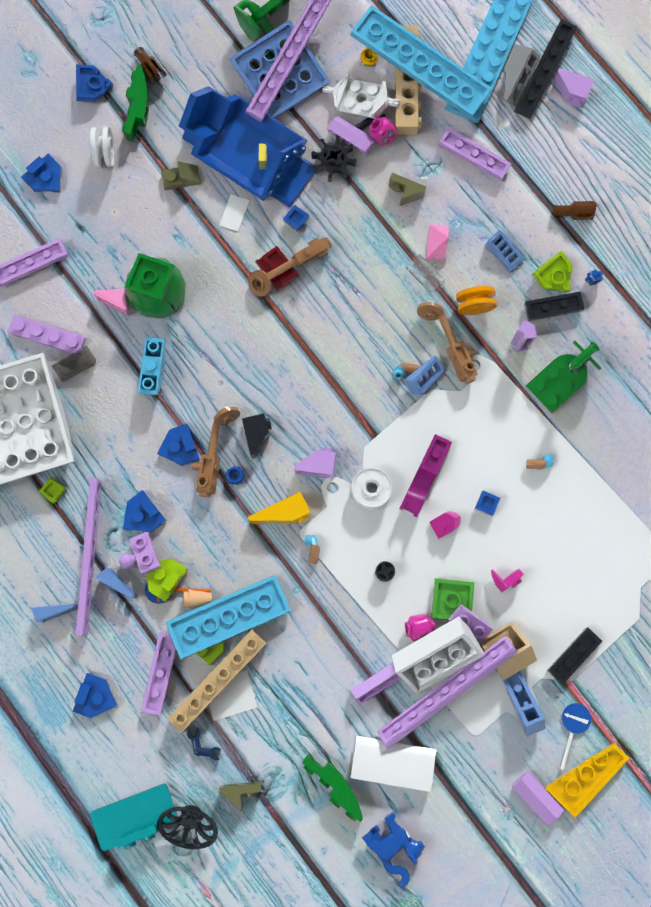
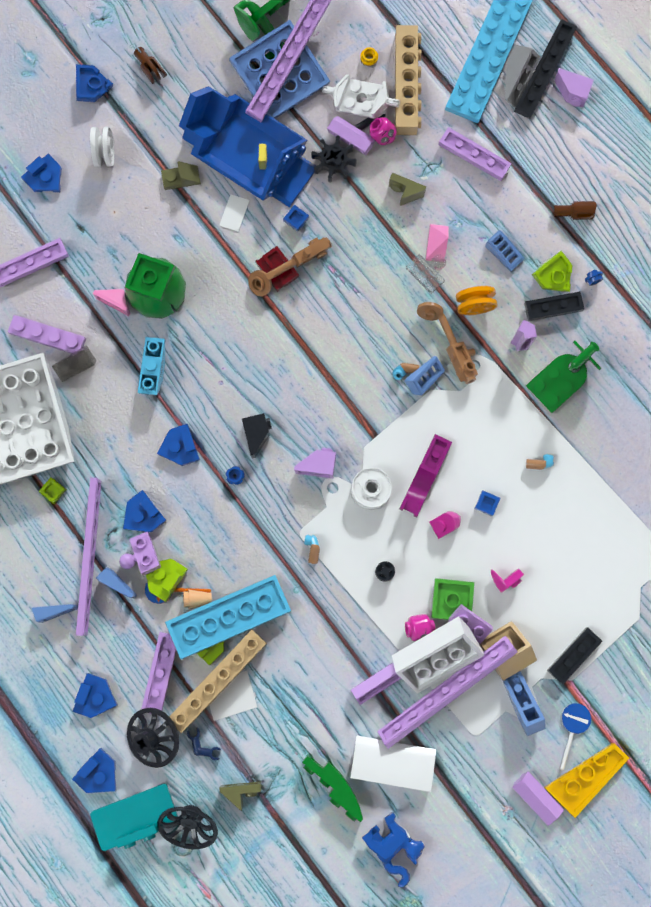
(97, 773): none -> blue plate
(139, 104): green slope -> none
(148, 740): none -> black wheel
(210, 463): medium nougat piece -> none
(288, 511): yellow slope -> none
(420, 61): medium azure plate -> none

